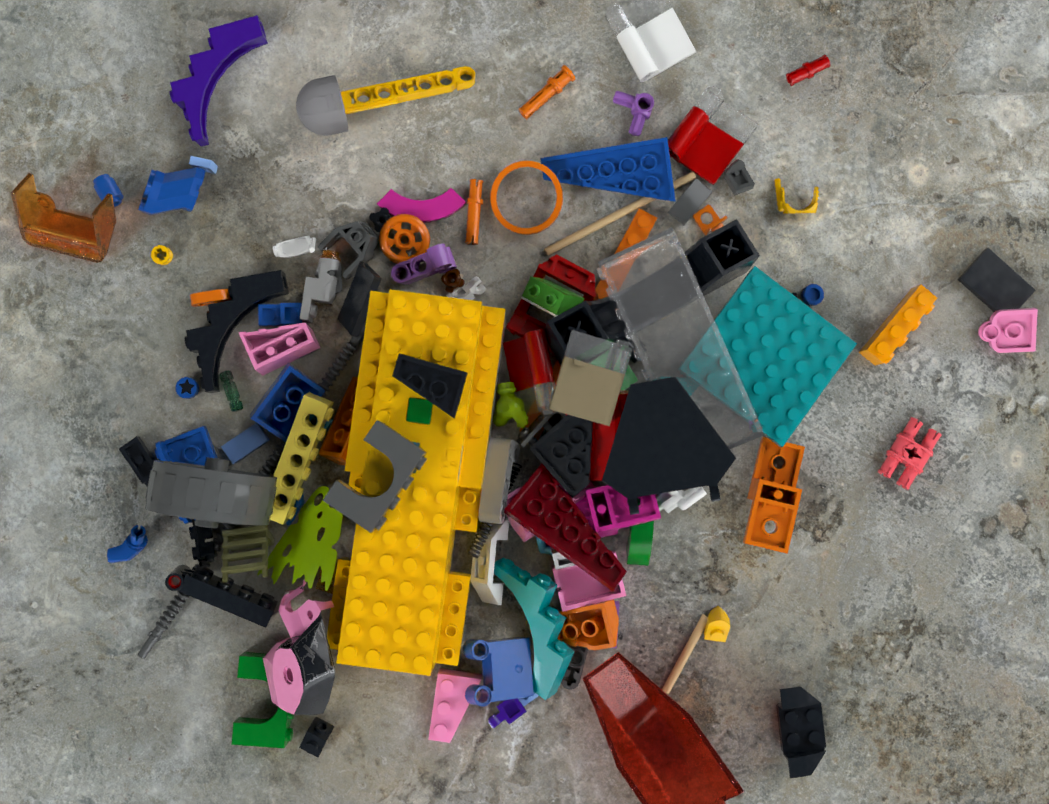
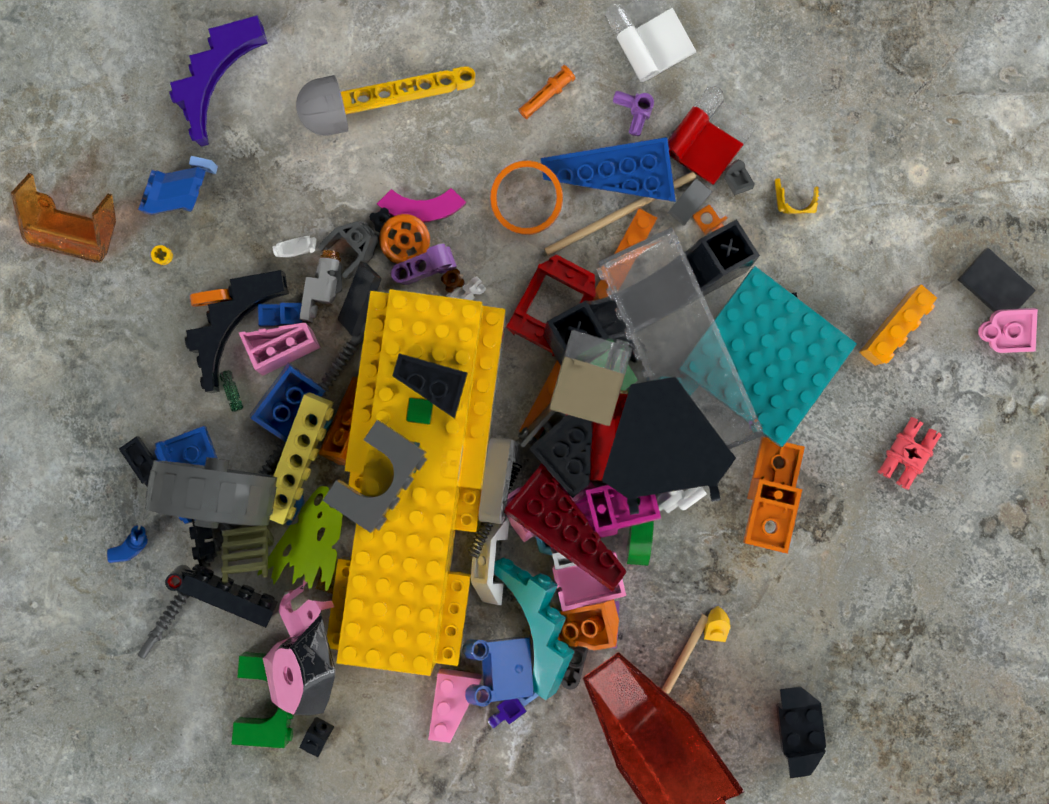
(105, 184): blue brick -> none
(187, 387): blue tile -> none
(245, 443): medium blue tile -> none
(474, 207): orange pin -> none
(509, 406): lime animal -> none
(531, 371): red door -> none
(550, 296): bright green piece -> none
(808, 70): red pin -> none
(812, 294): blue tile -> none

